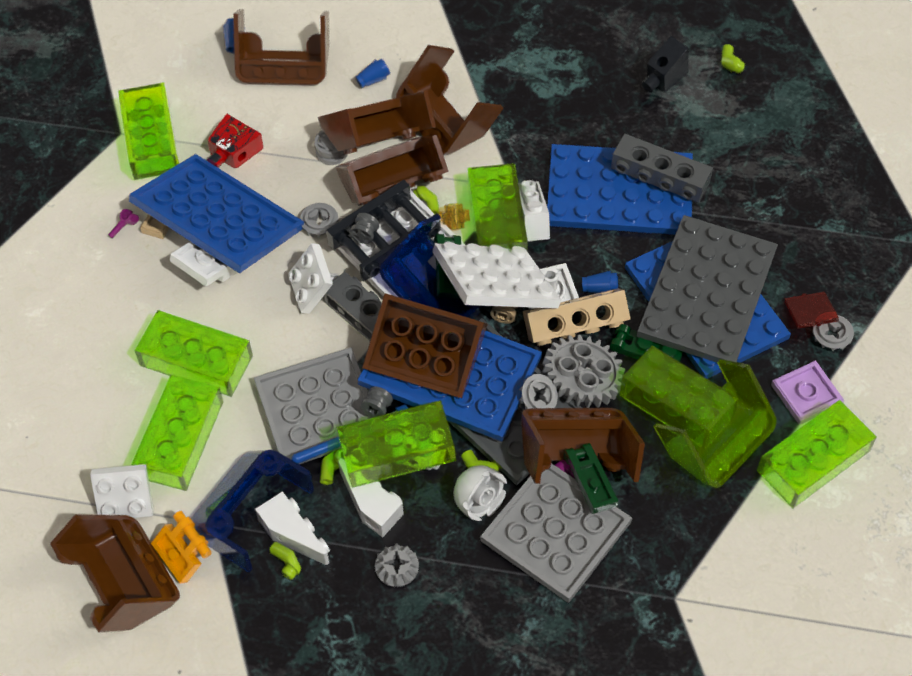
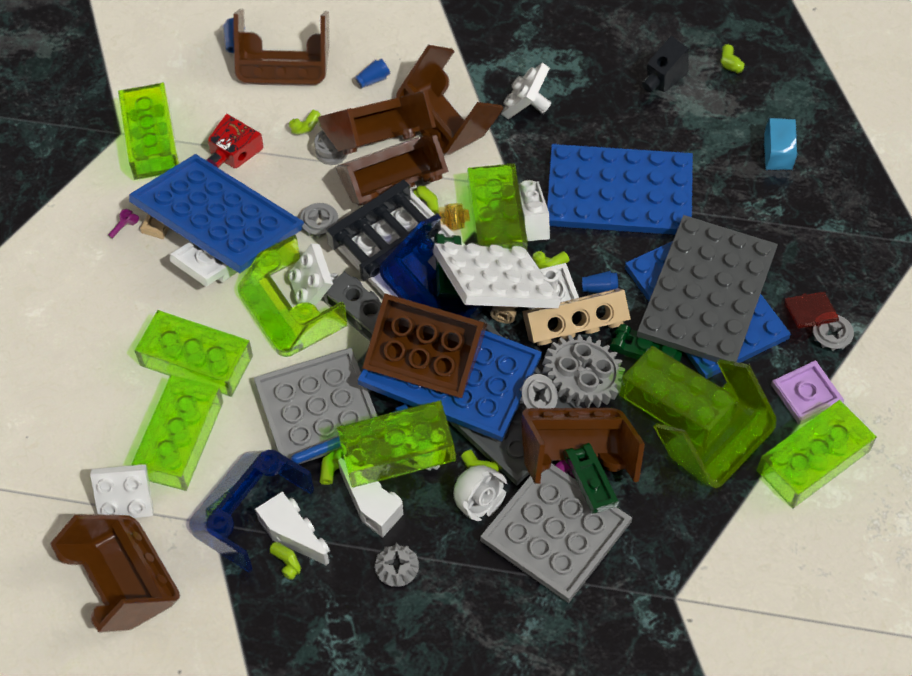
(174, 550): light orange plate -> none
(285, 327): none -> clear neon green windscreen
(300, 127): none -> lime arm
(364, 228): dark grey wheel -> none
(376, 402): dark grey wheel -> none
(526, 92): none -> white plate
(544, 262): none -> lime arm
(661, 168): dark grey brick -> none
(780, 144): none -> dark azure piece

